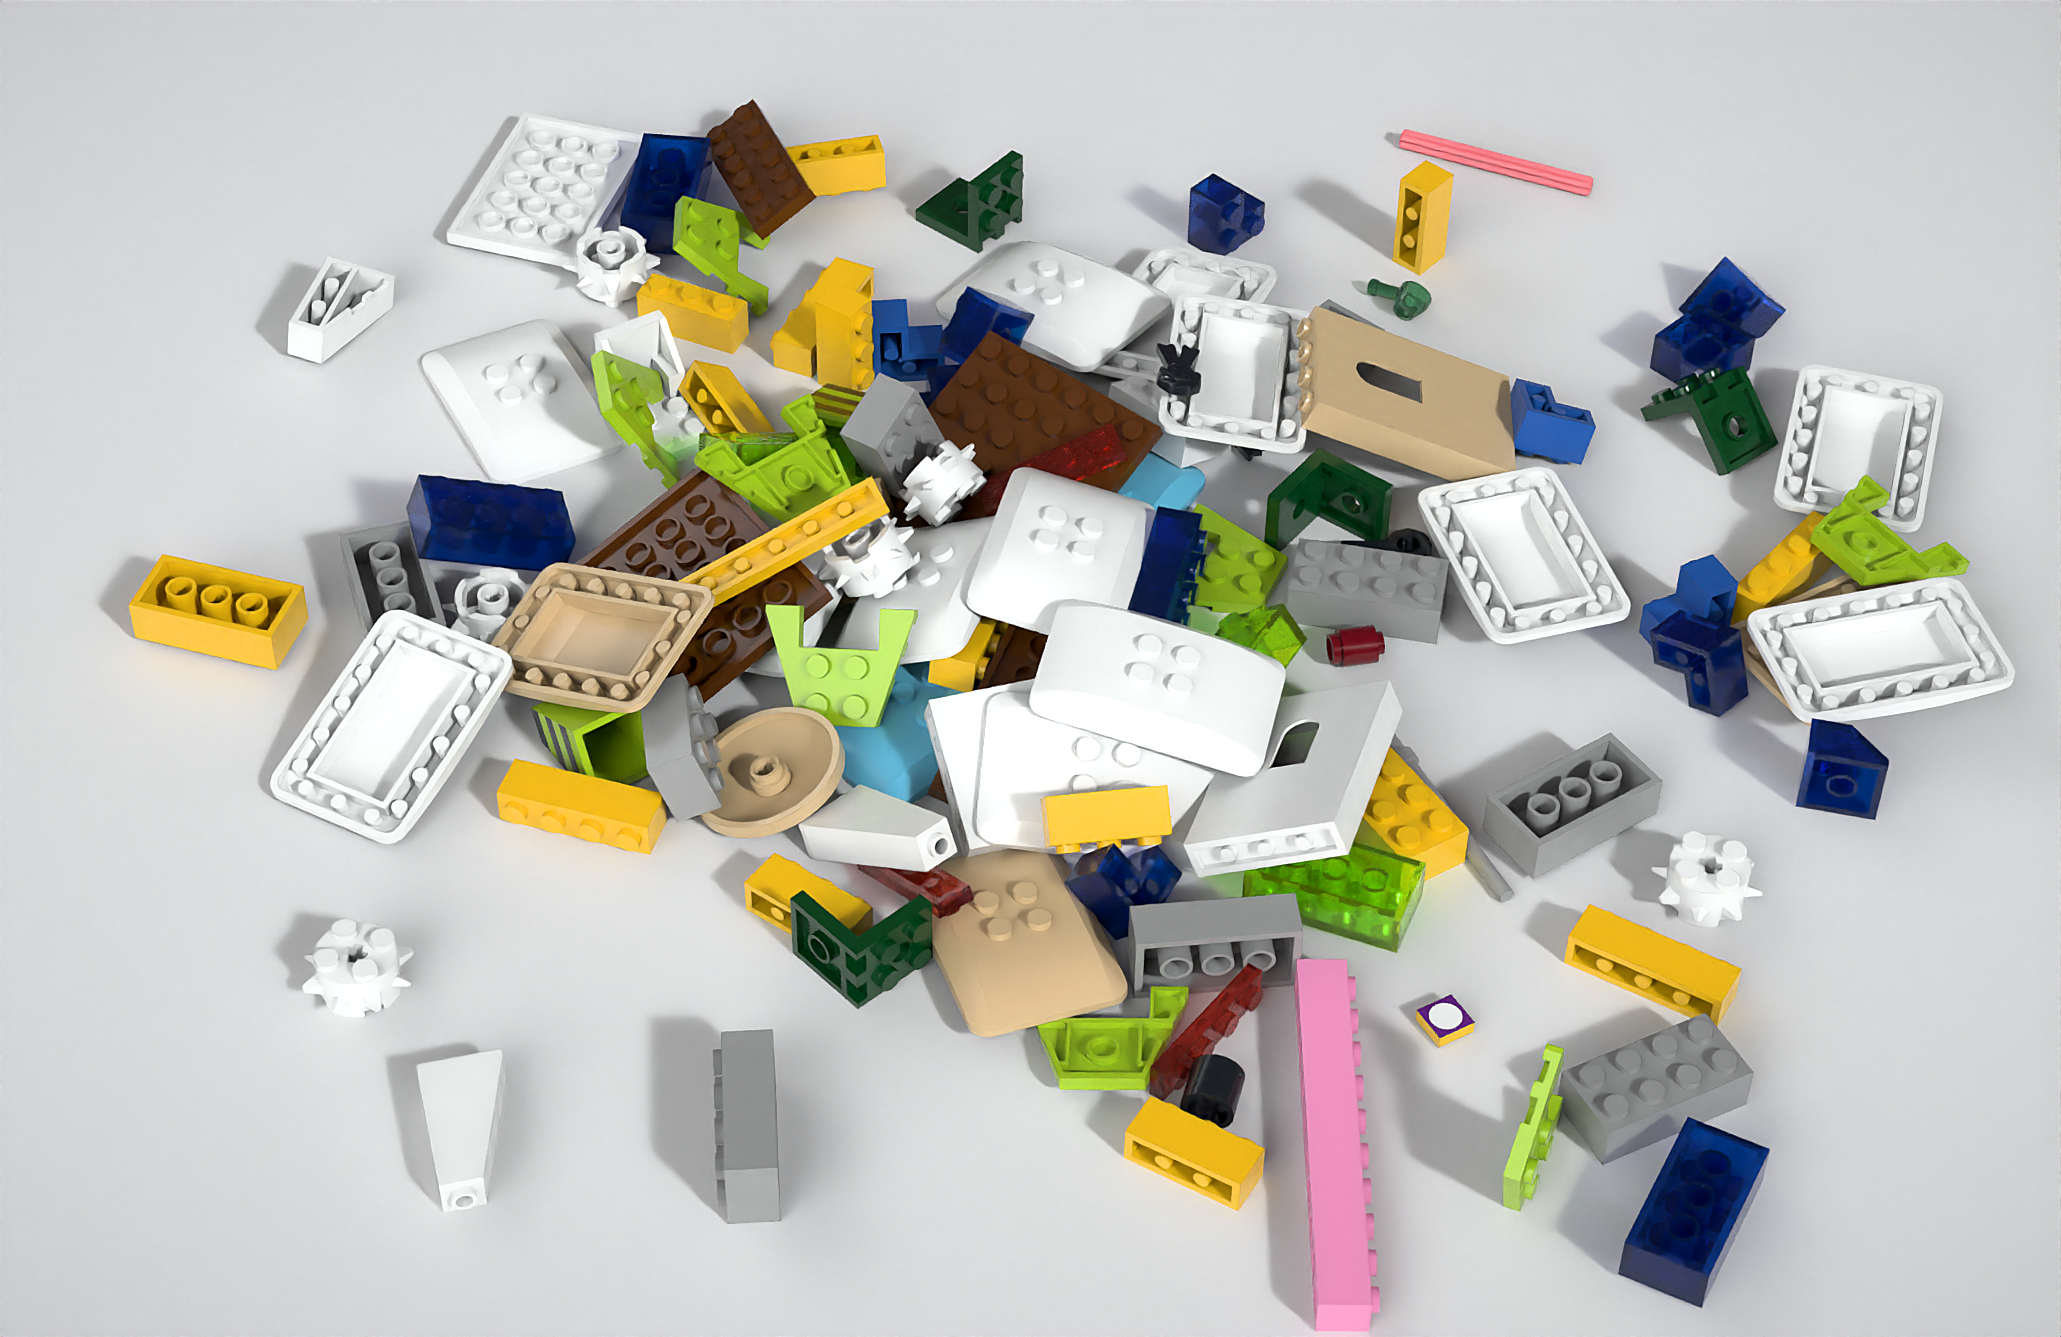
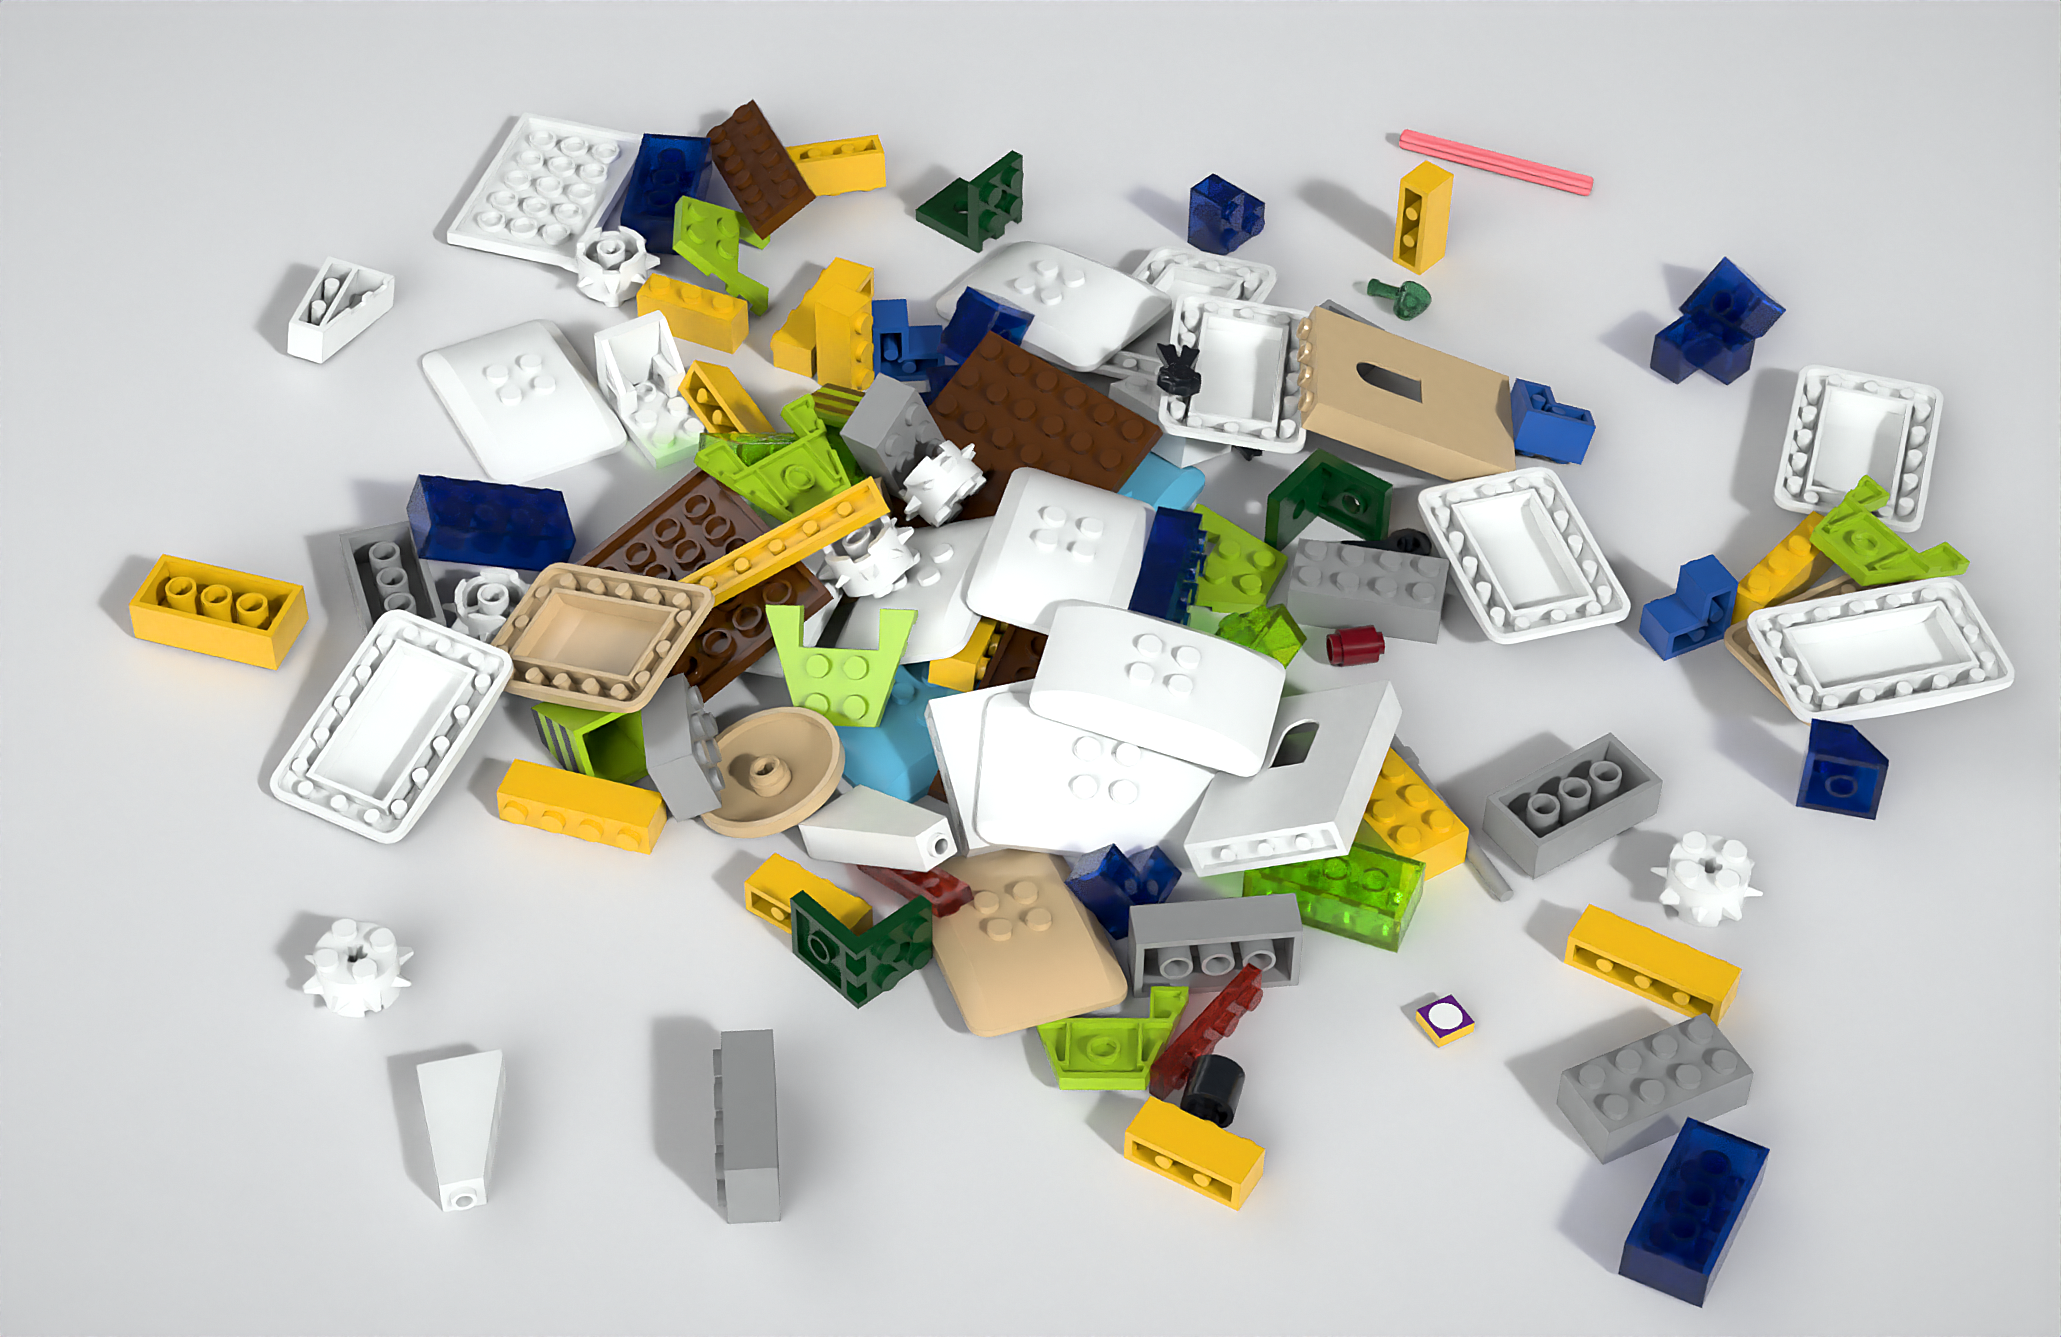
(623, 397): lime wing -> none
(1071, 460): clear red plate -> none
(1106, 818): yellow brick -> none
(1333, 1147): bright pink brick -> none
(1535, 1134): lime wing -> none
(1707, 656): clear blue brick -> none
(1713, 402): dark green bracket -> none

